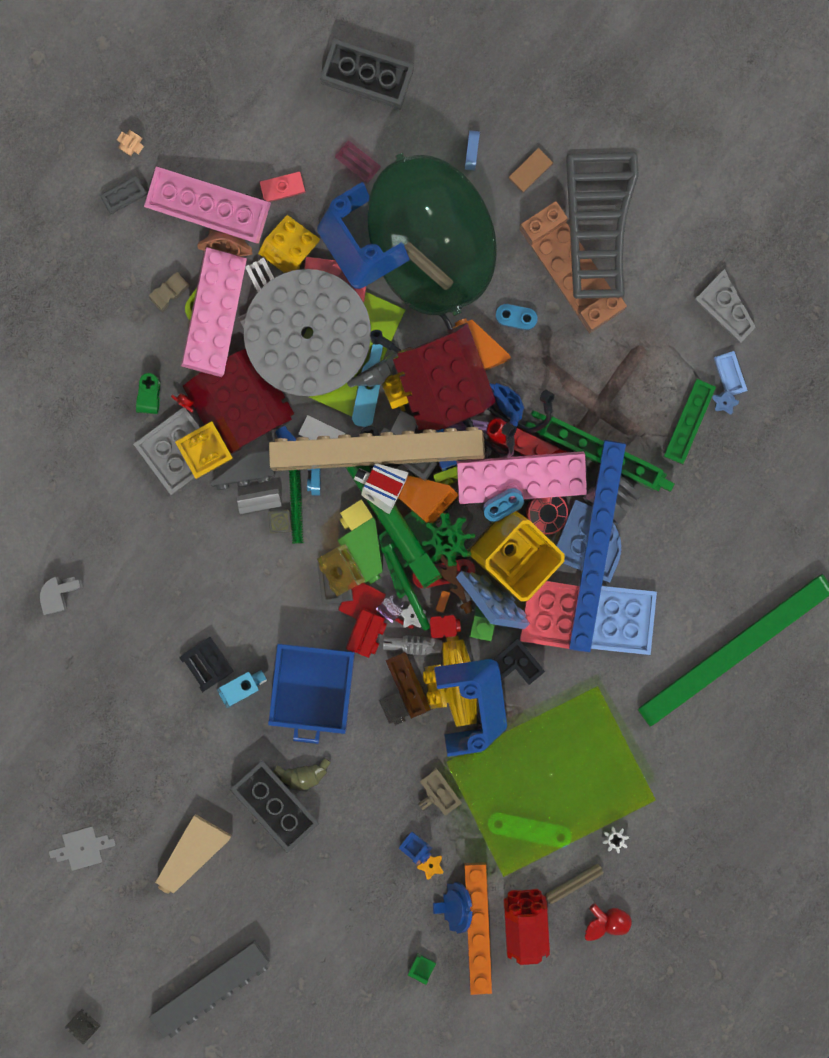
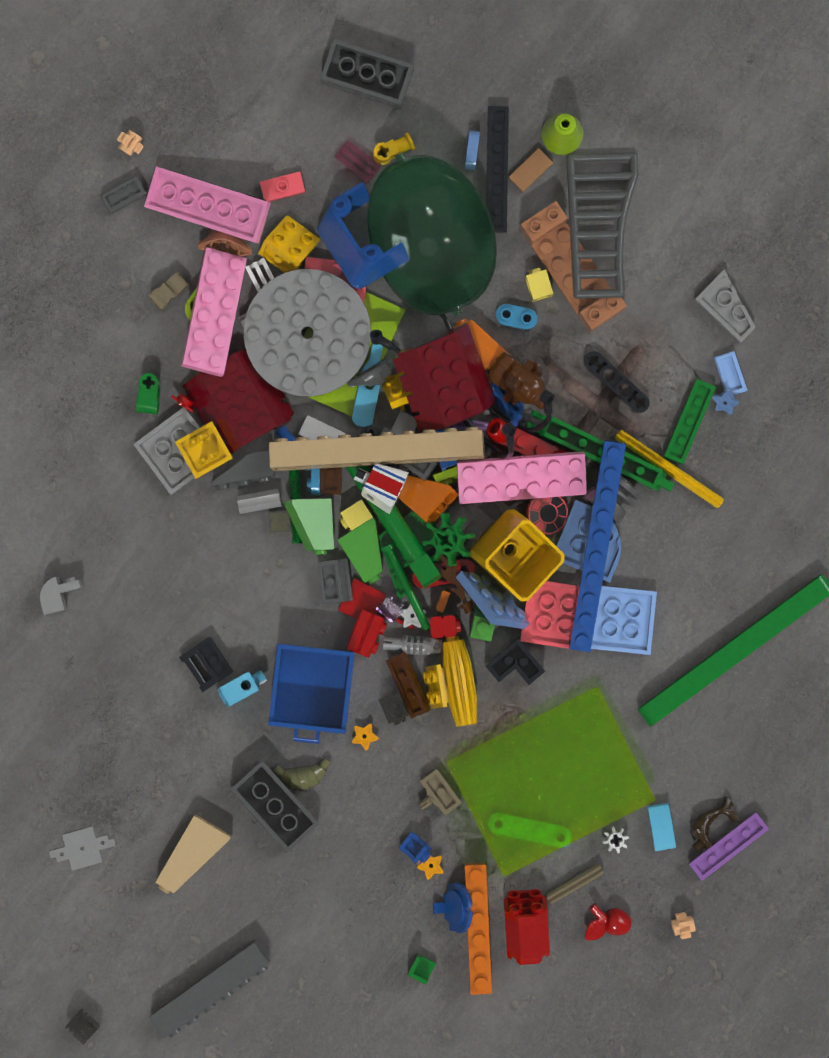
(313, 523): none -> bright green slope
(330, 481): none -> reddish brown plate
(343, 559): clear yellow brick -> none
(360, 731): none -> light orange plate
(392, 148): none -> yellow connector
(428, 266): dark tan axle -> none
(481, 681): blue windscreen -> none
(497, 166): none -> black plate
(504, 505): dark azure plate -> none
(518, 380): none -> reddish brown piece
(538, 284): none -> light yellow brick
(562, 133): none -> lime cone
(618, 379): none -> black beam
(661, 826): none -> medium azure slope
(669, 469): none -> yellow axle
(683, 925): none -> light nougat gear
(701, 824): none -> dark brown animal
(728, 846): none -> medium lavender plate

